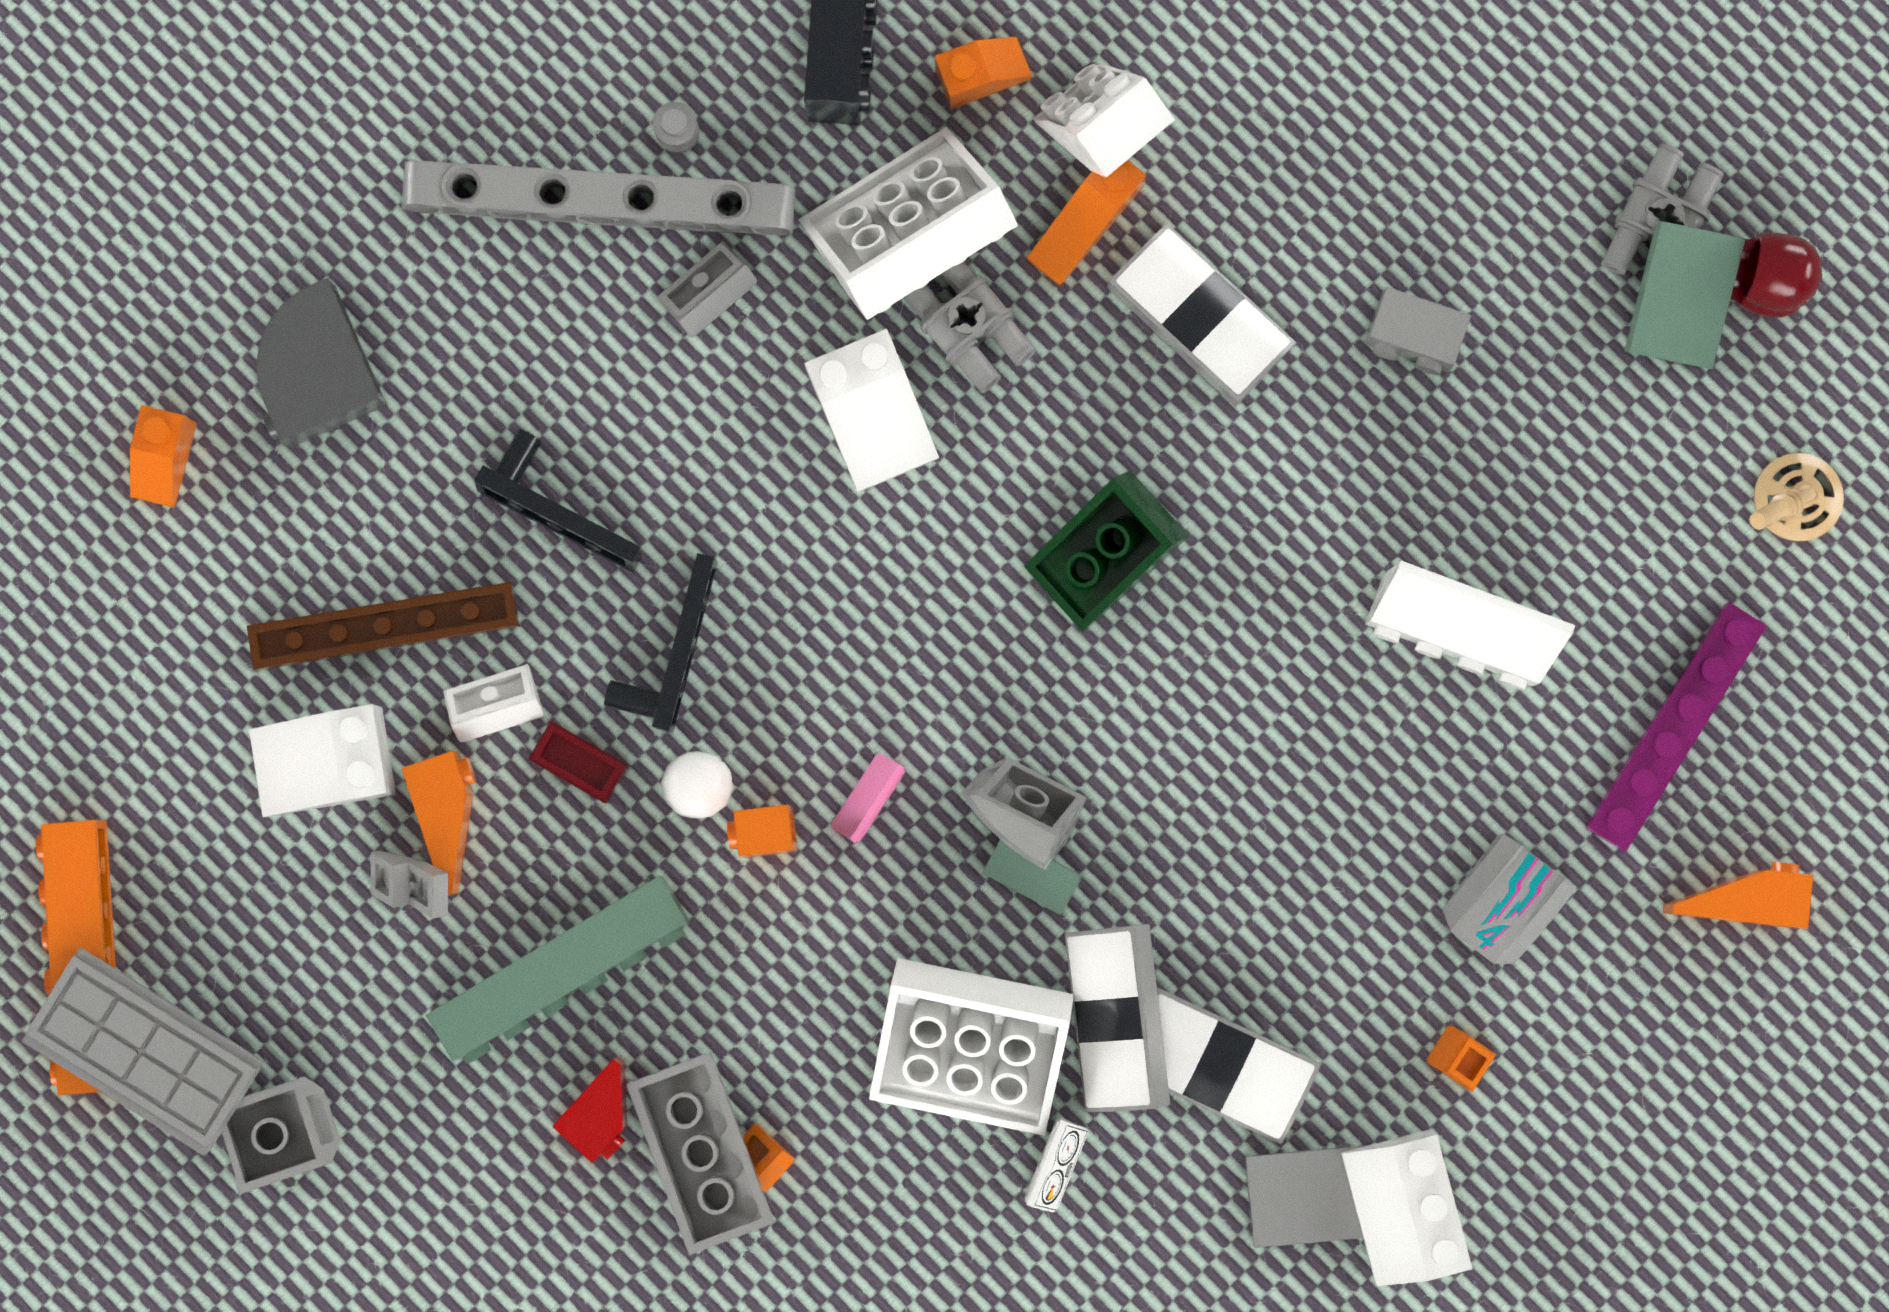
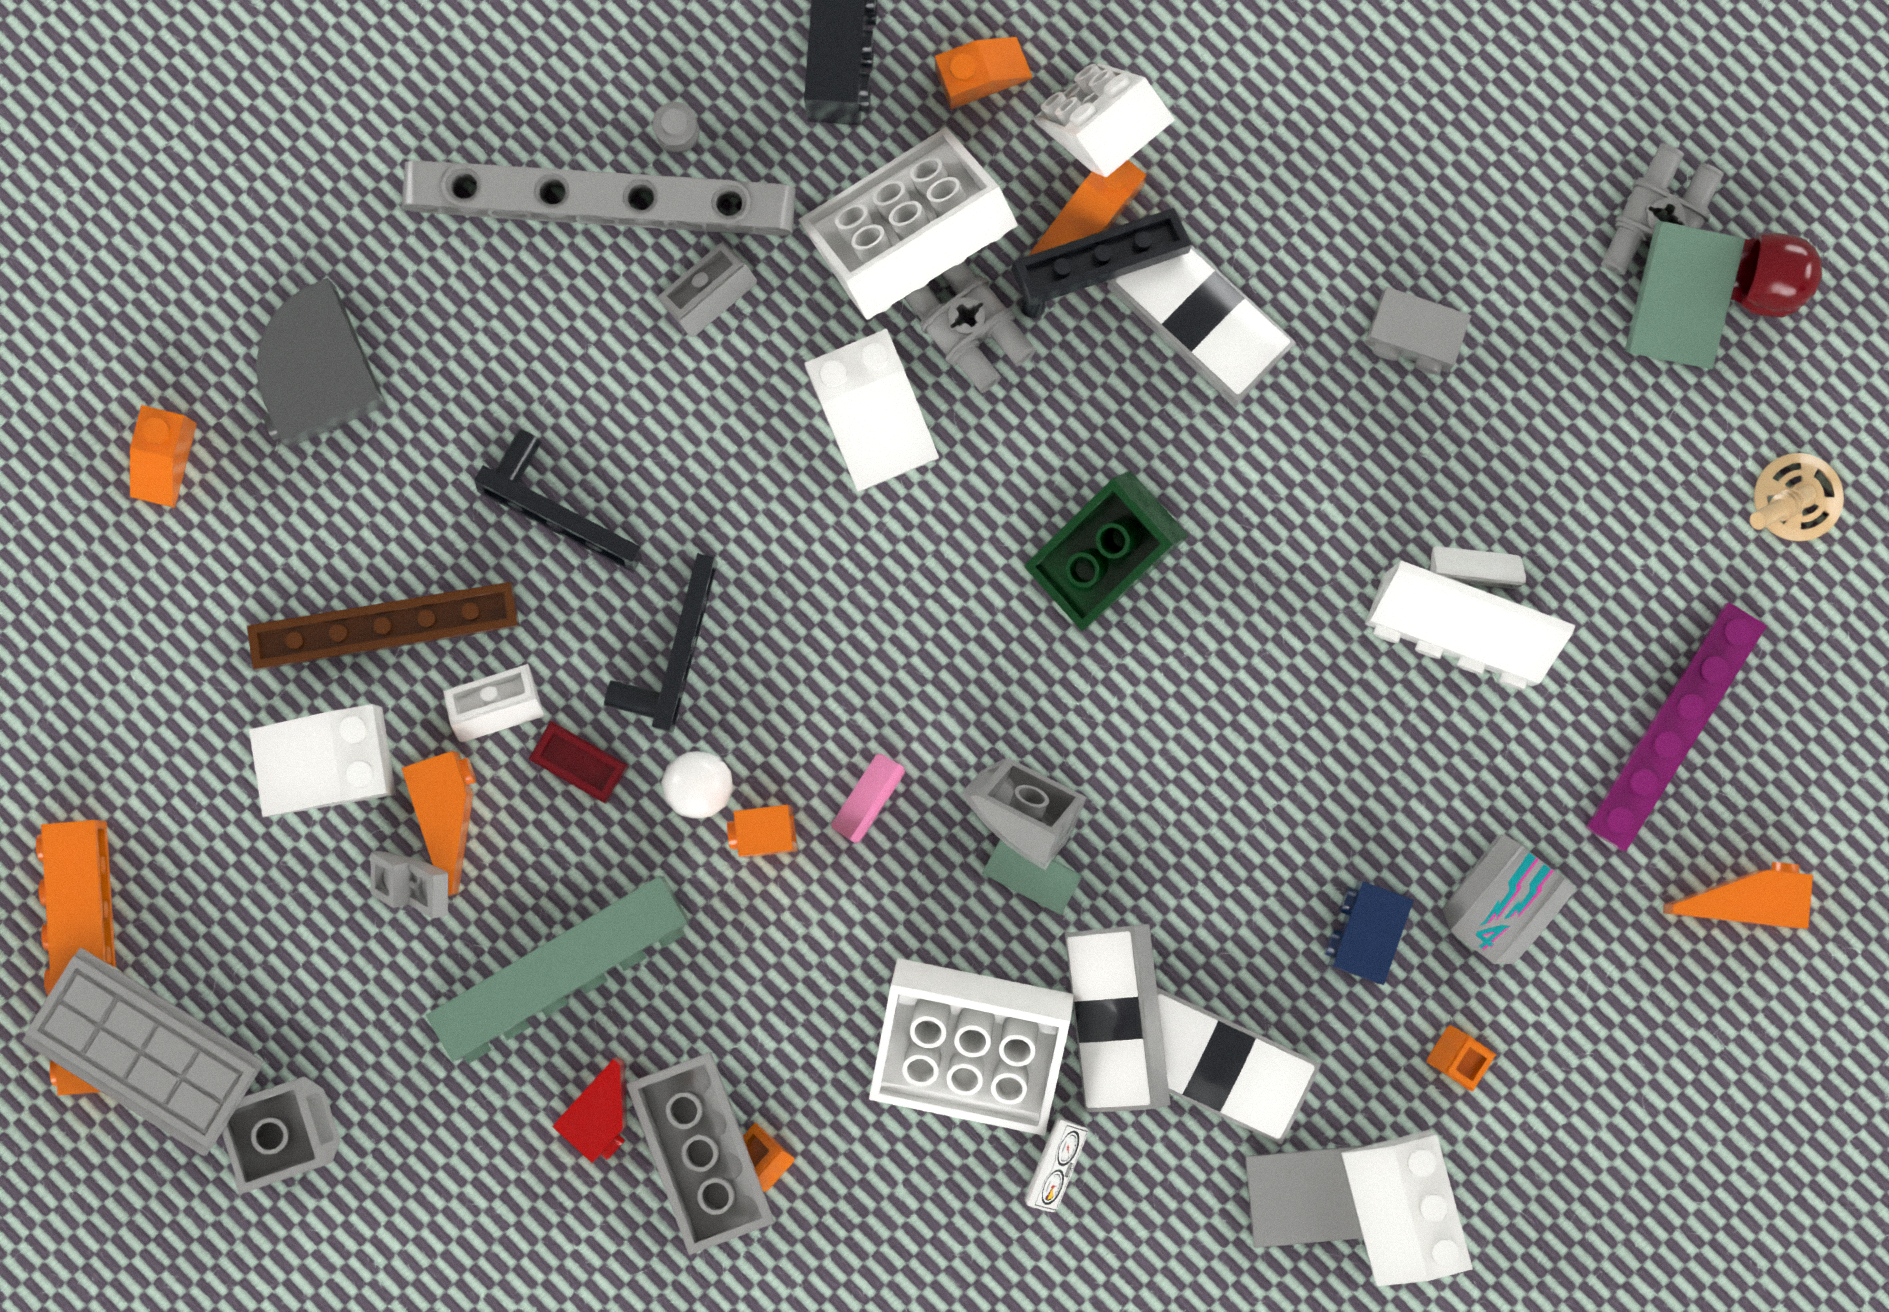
(1098, 259): none -> black piece
(1368, 931): none -> dark blue piece
(1478, 567): none -> white slope

